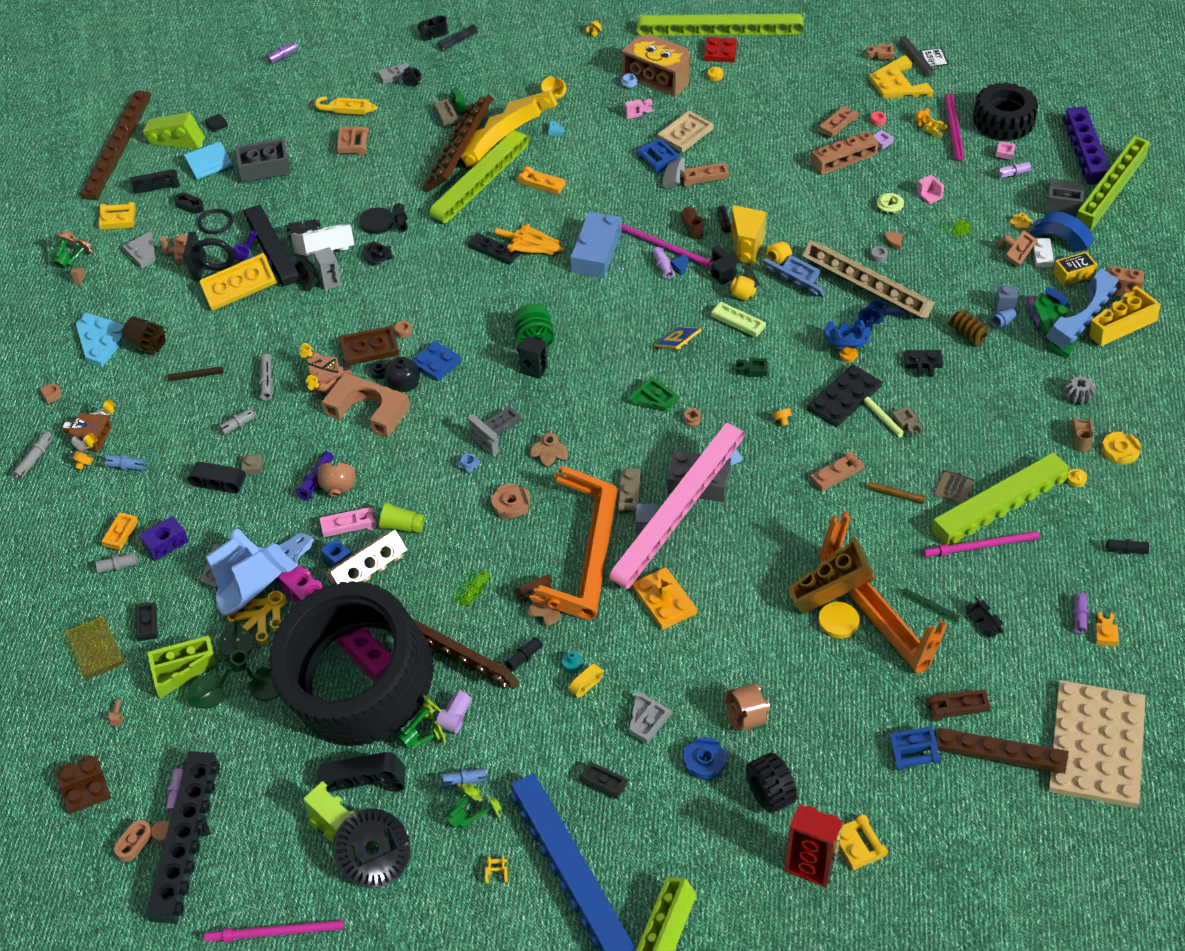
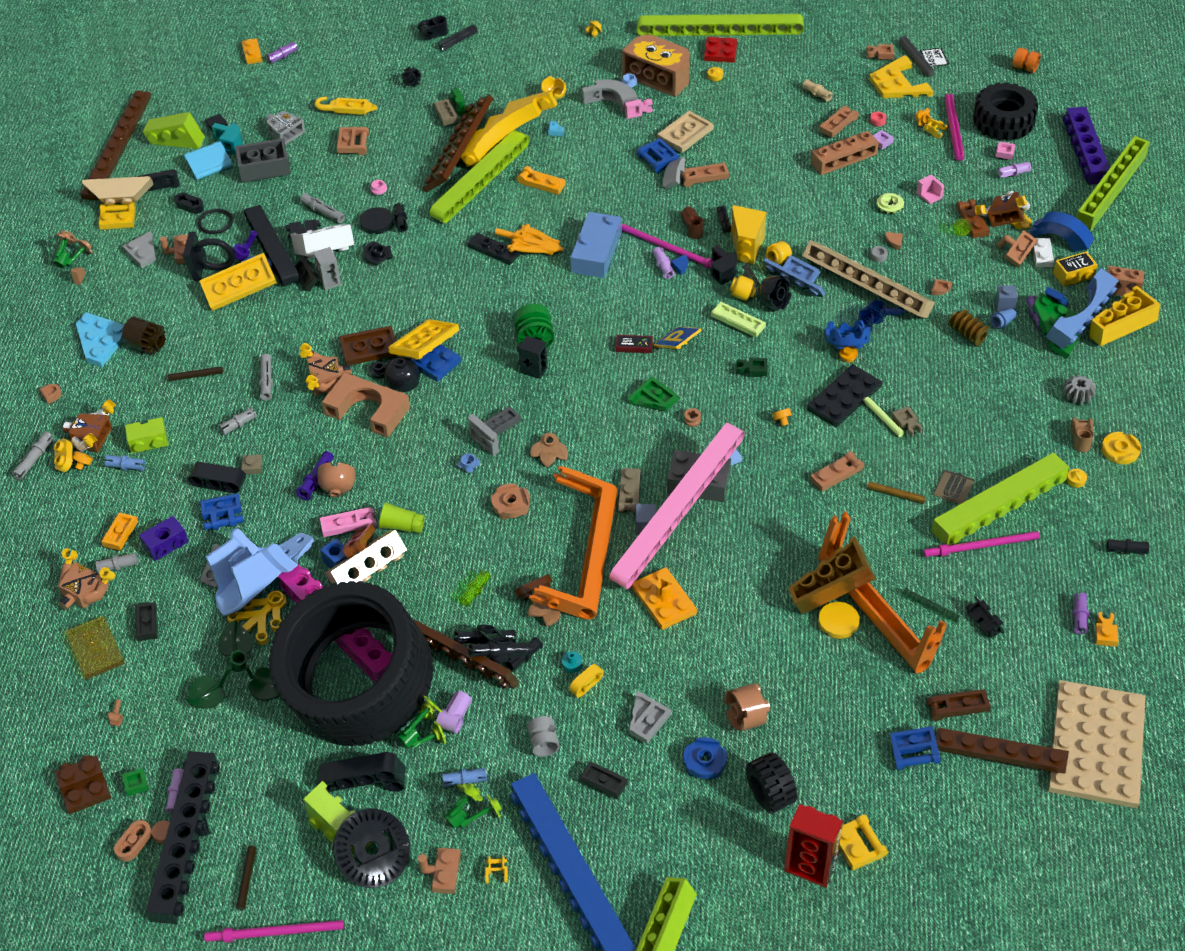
(63, 455): none -> yellow plate
(79, 584): none -> nougat torso
(119, 189): none -> tan wedge
(135, 782): none -> green plate
(147, 435): none -> lime brick
(180, 663): lime wedge -> none
(220, 507): none -> blue plate
(228, 136): none -> teal brick
(246, 877): none -> dark brown bar
(252, 51): none -> light orange plate
(284, 126): none -> light grey torso
(317, 205): none -> light grey pin
(358, 541): none -> dark orange plate
(378, 187): none -> bright pink plate
(392, 73): light grey plate -> none
(403, 329): nougat tile -> none
(423, 339): none -> yellow plate
(444, 871): none -> nougat plate
(492, 643): none -> black piece
(543, 736): none -> light grey wheel
(609, 90): none -> light grey arch
(634, 343): none -> tile
(775, 292): none -> black cylinder
(817, 90): none -> tan pin
(923, 359): black hinge -> none
(941, 287): none -> nougat tile
(978, 225): none -> dark orange plate
(1005, 209): none -> dark orange torso
(1026, 60): none -> orange wheel
(1064, 196): dark grey slope -> none

